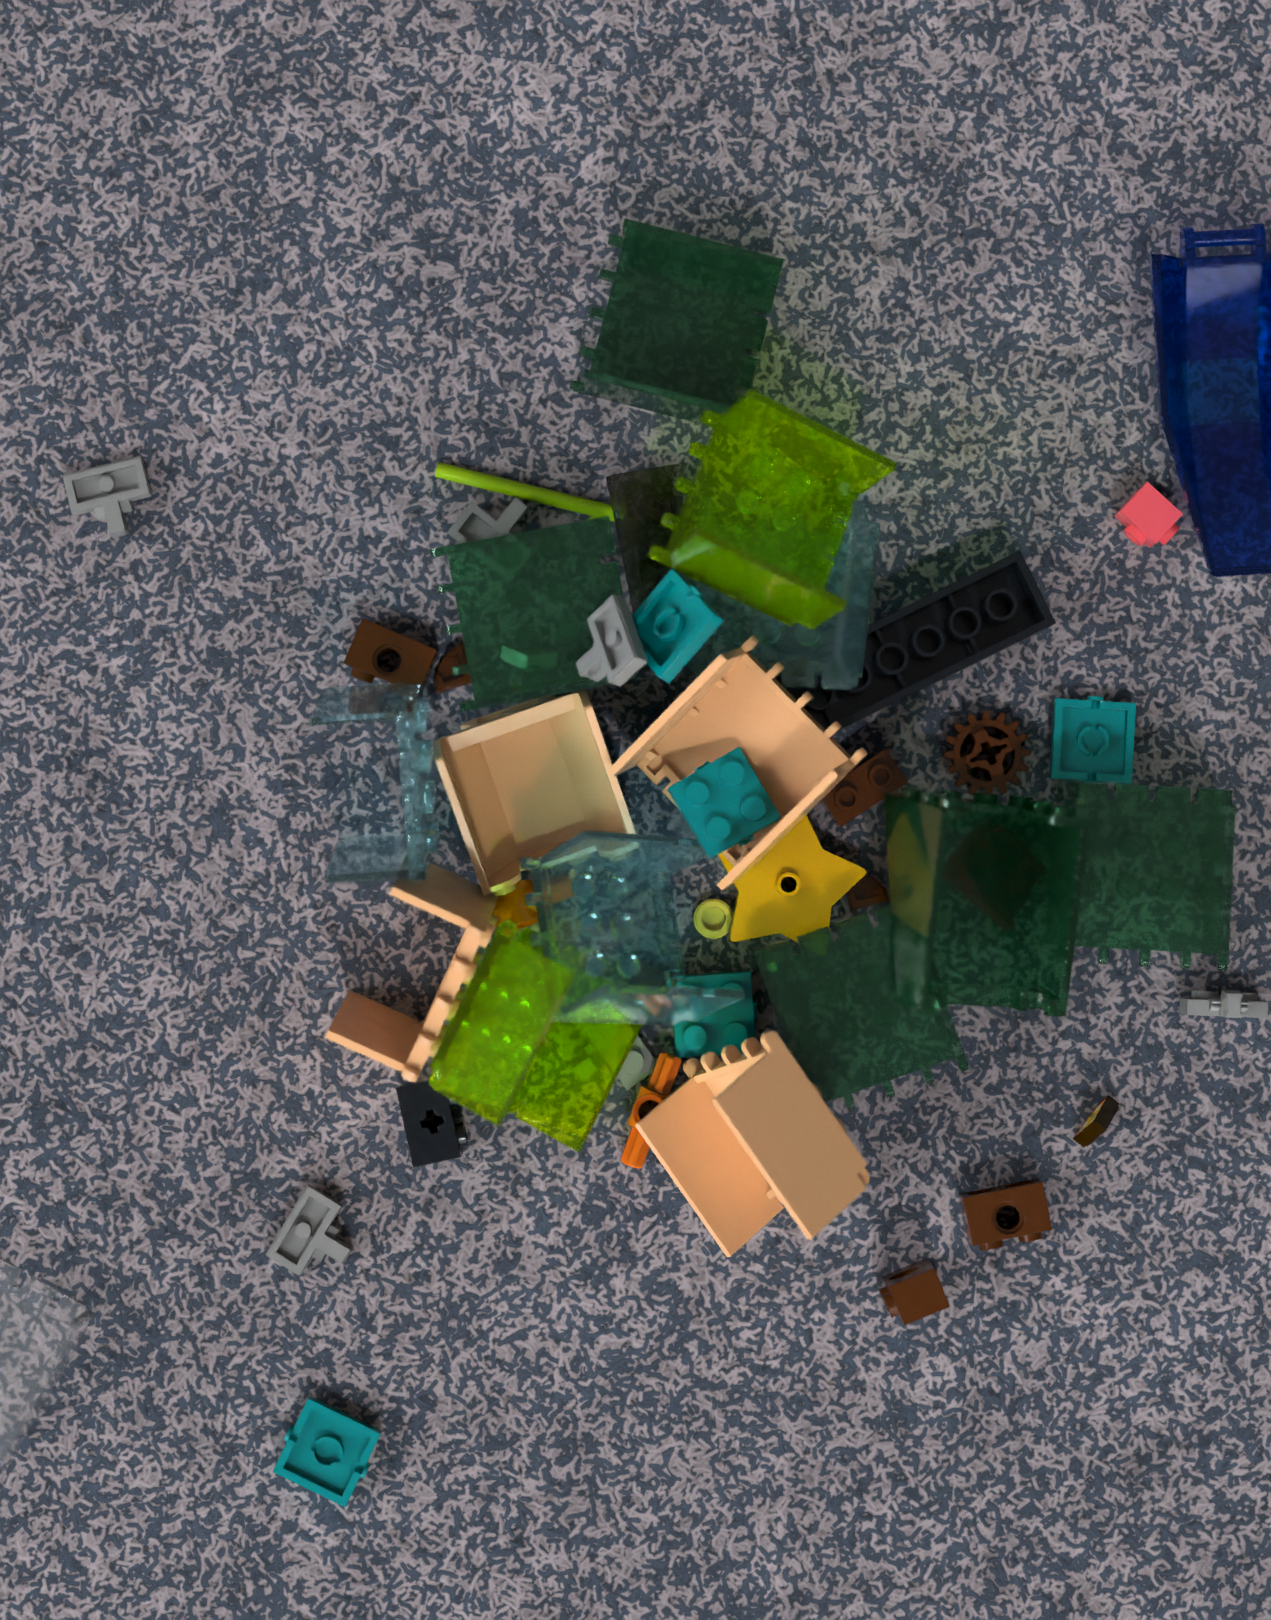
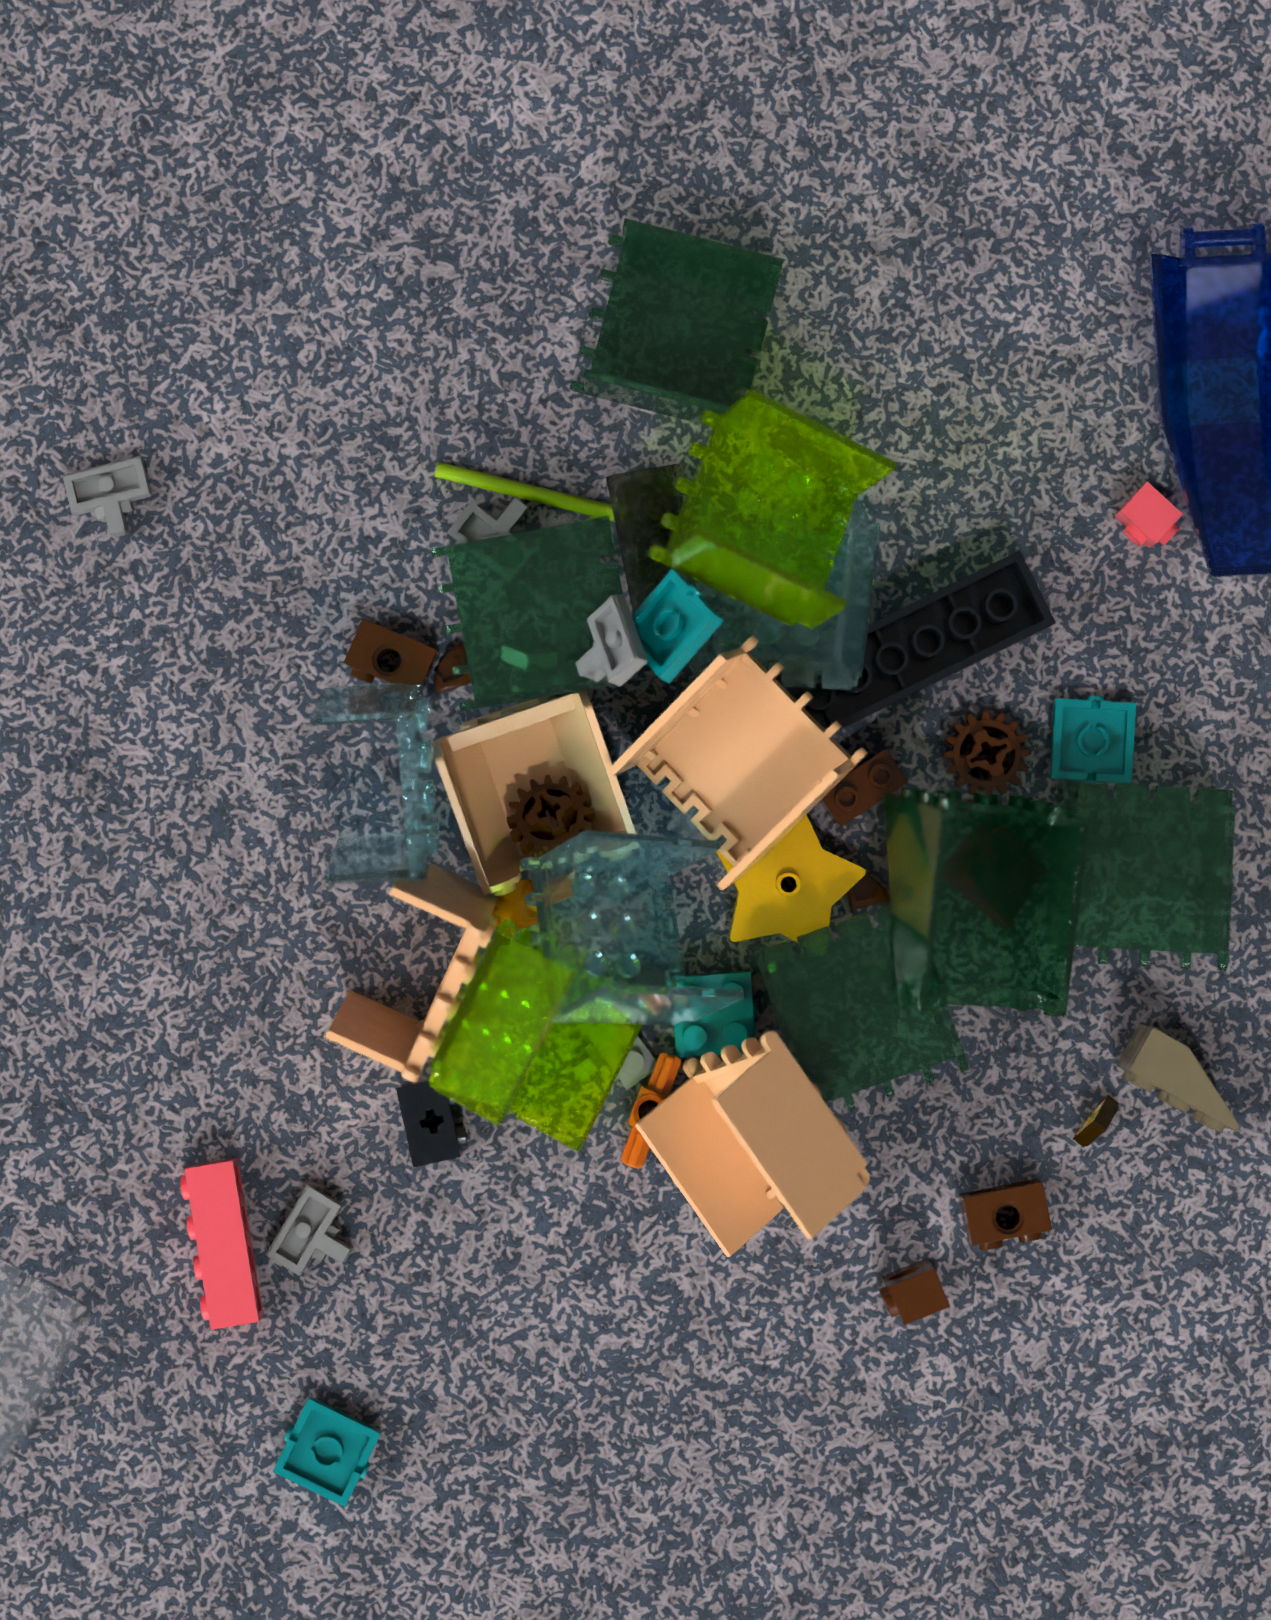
(223, 1243): none -> coral brick
(561, 802): none -> reddish brown gear
(713, 918): light yellow tile -> none
(724, 803): teal plate -> none
(1171, 1067): none -> dark tan slope
(1230, 1004): light grey hinge -> none

